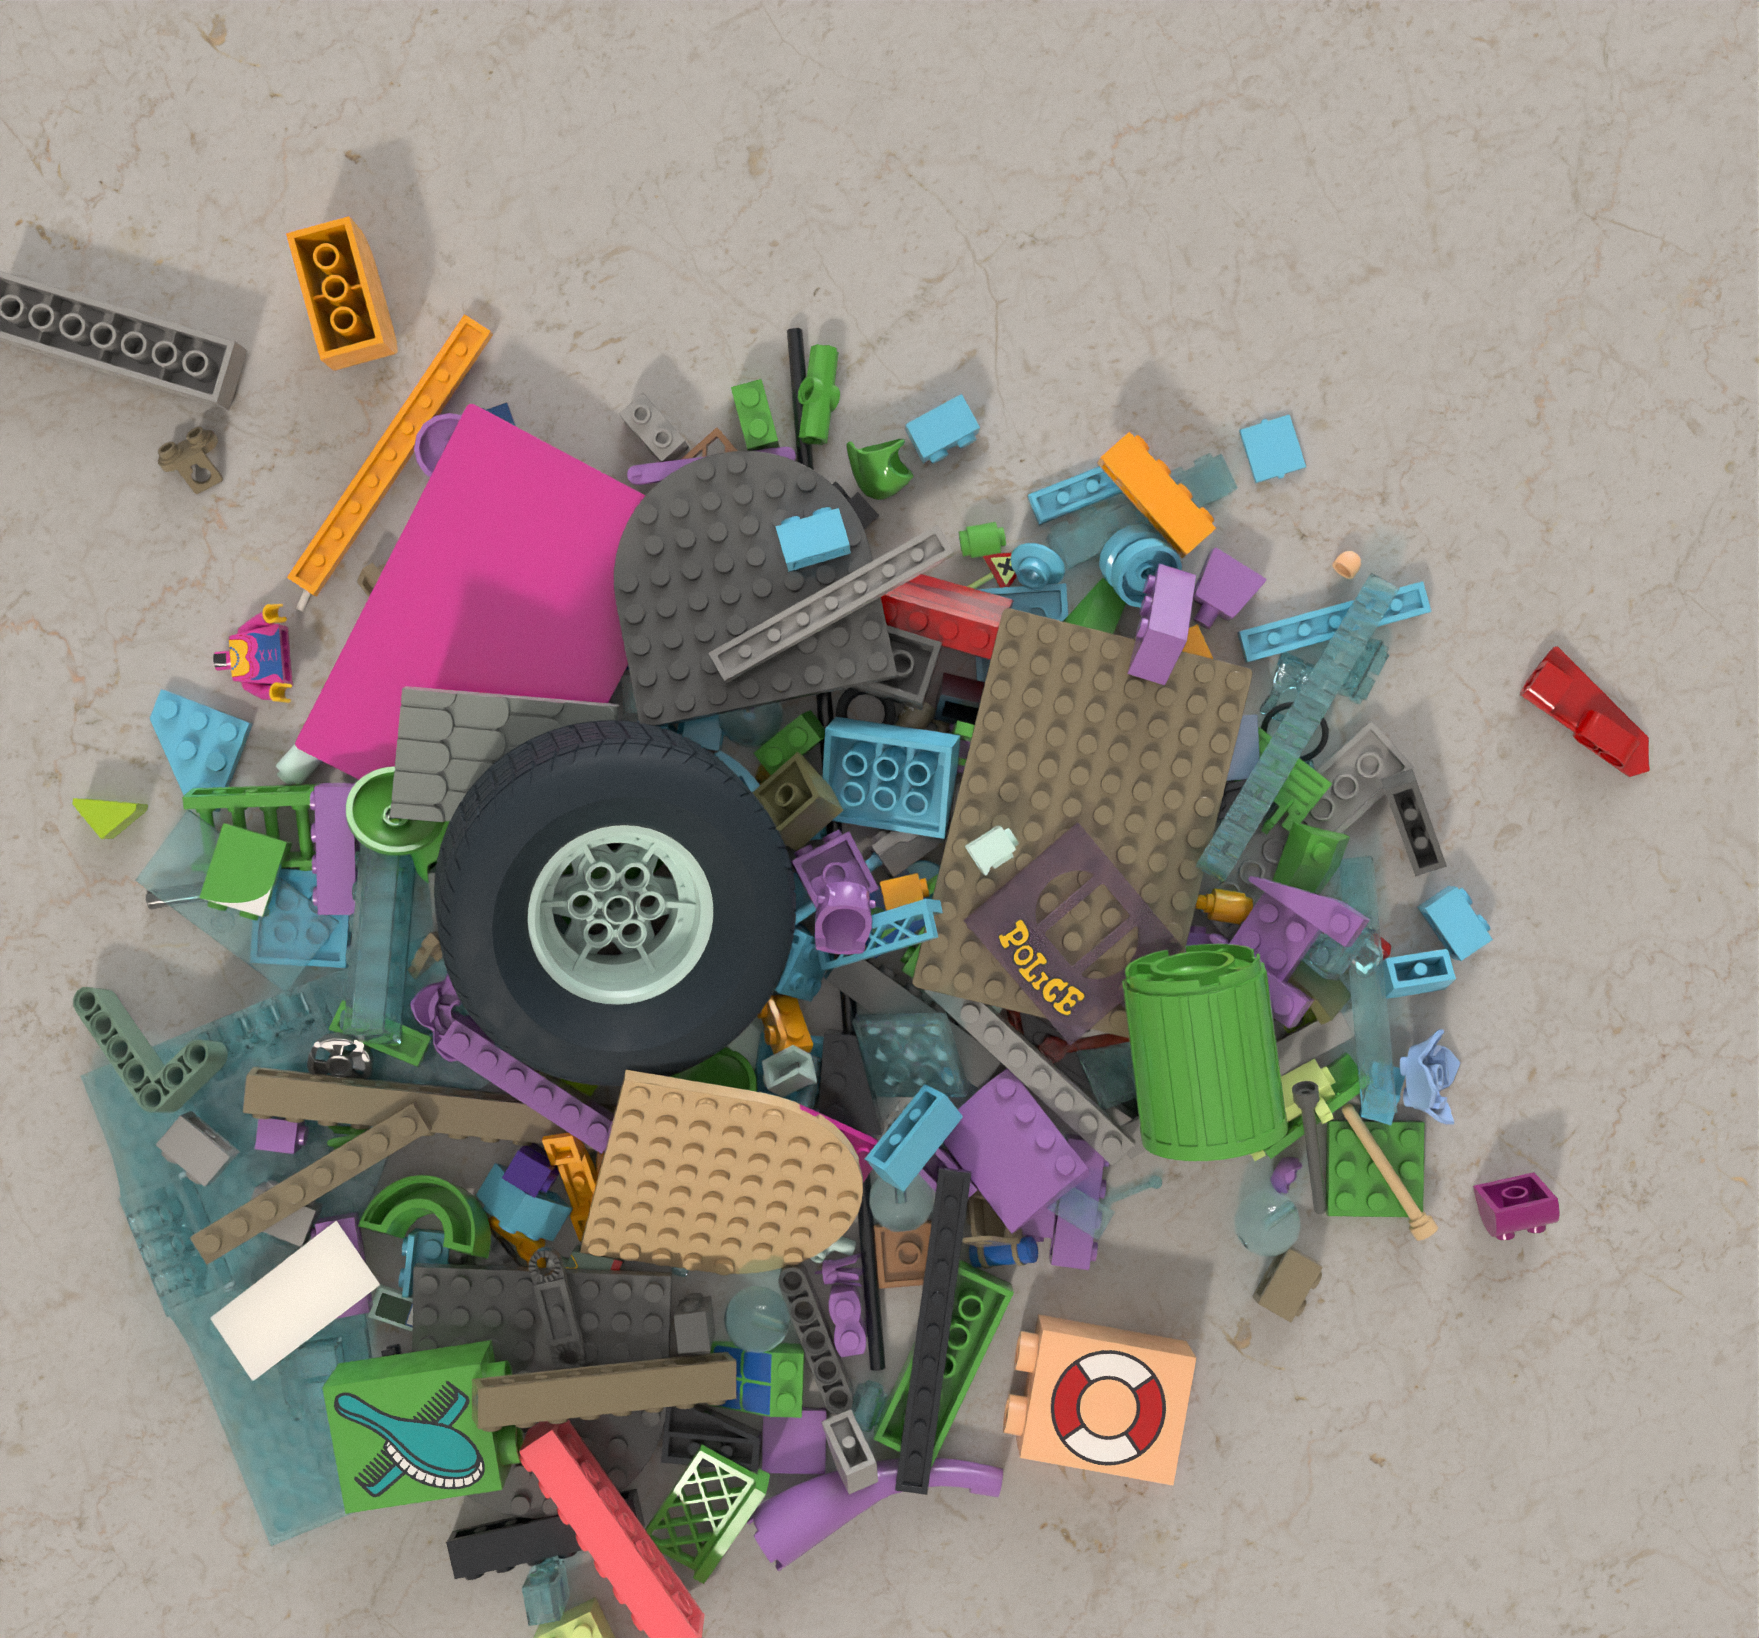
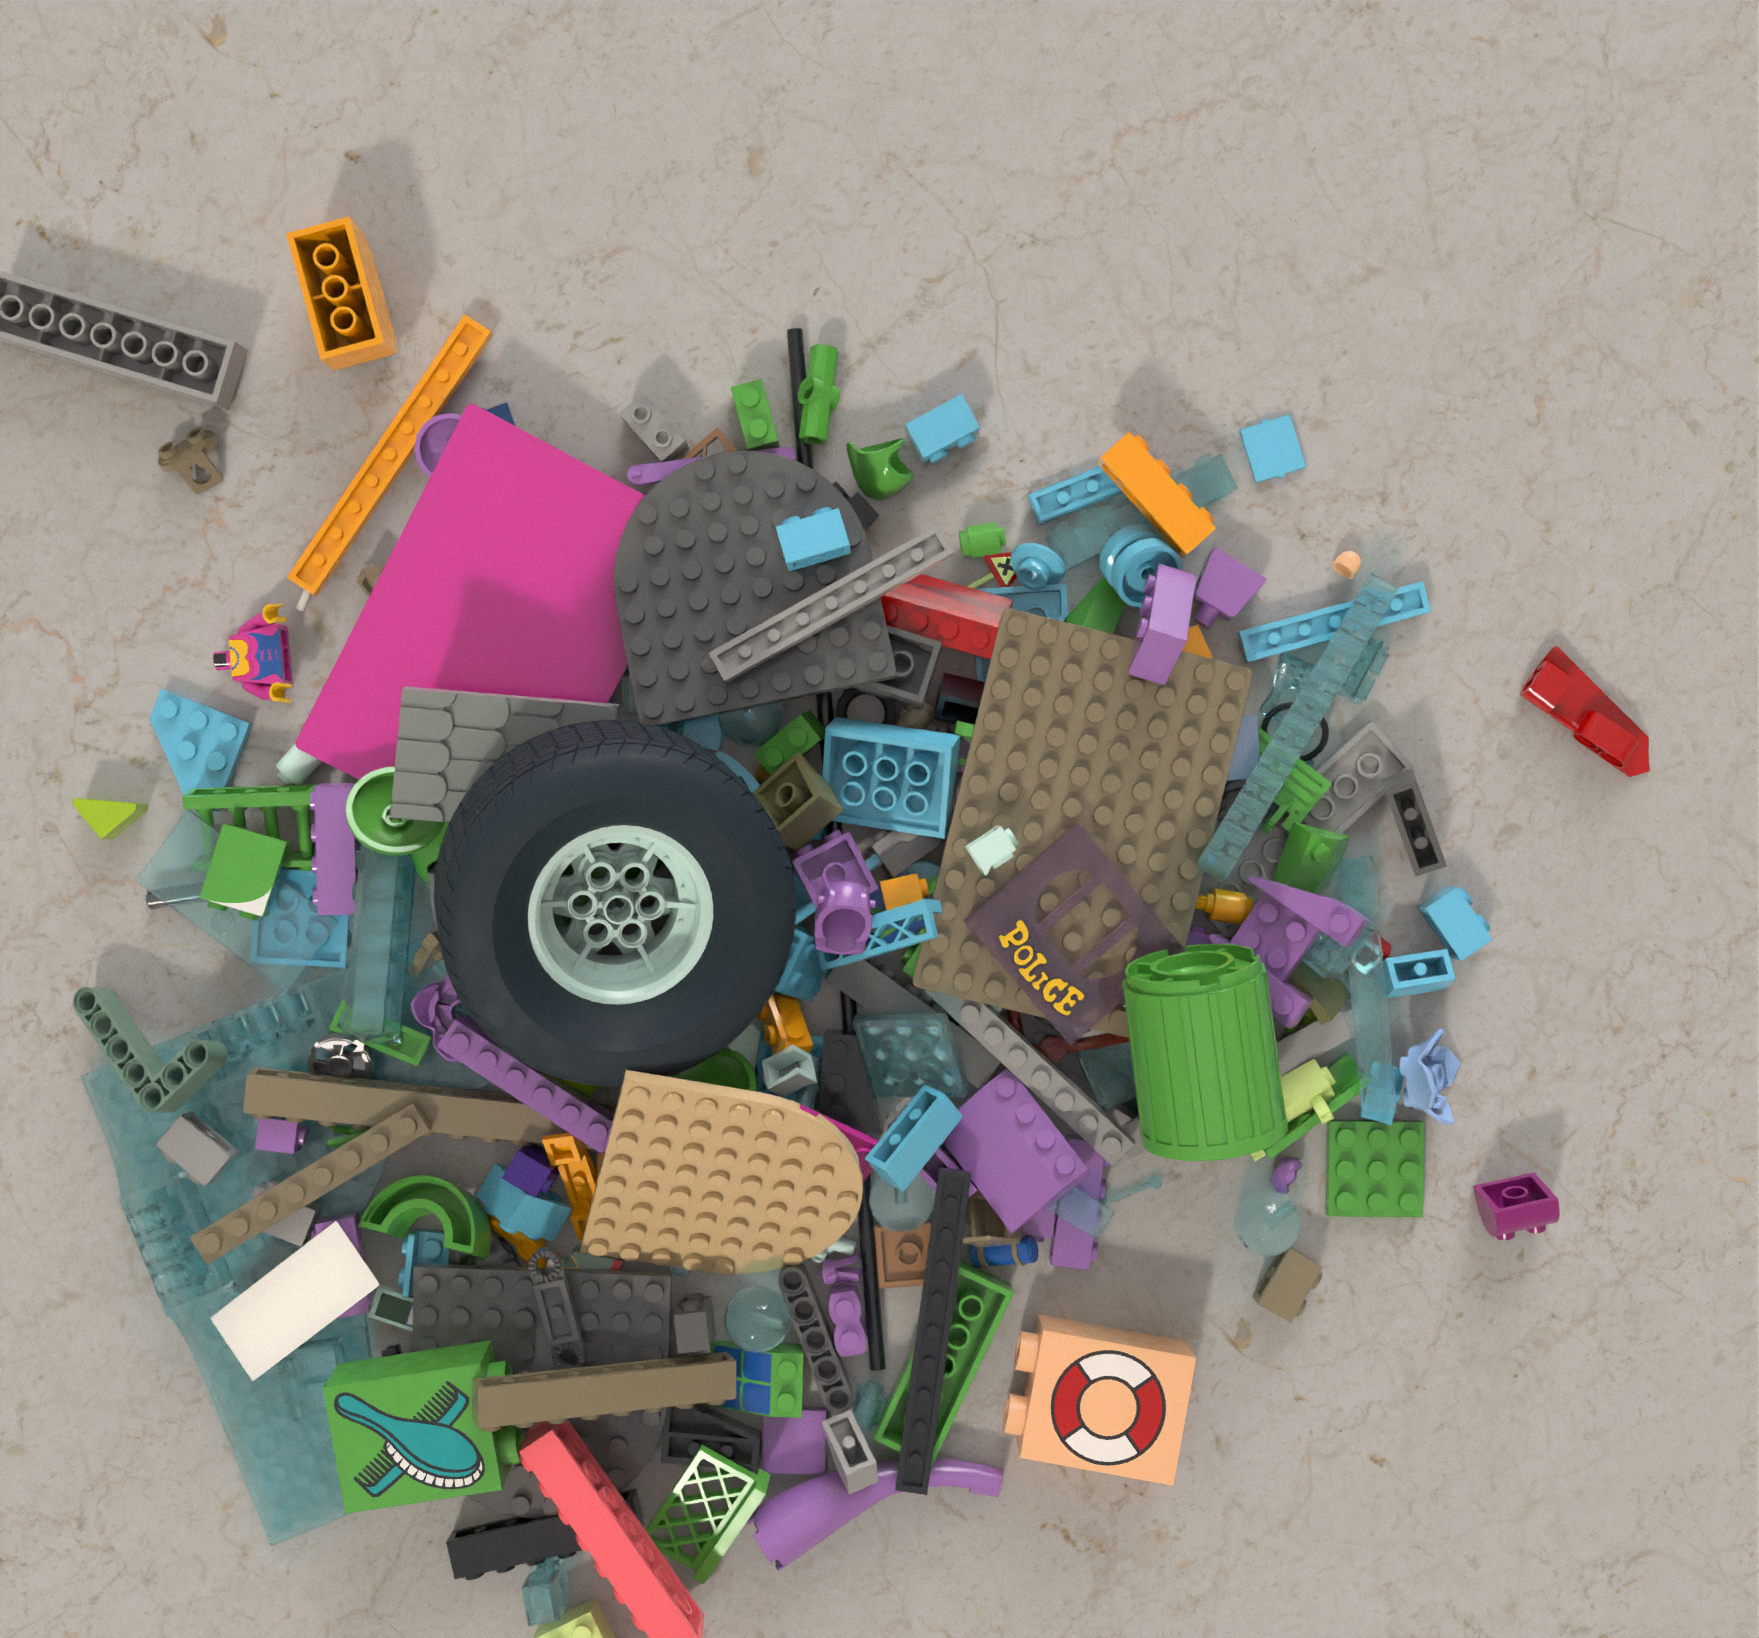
(1306, 1098): dark grey piece -> none
(1421, 1224): tan piece -> none

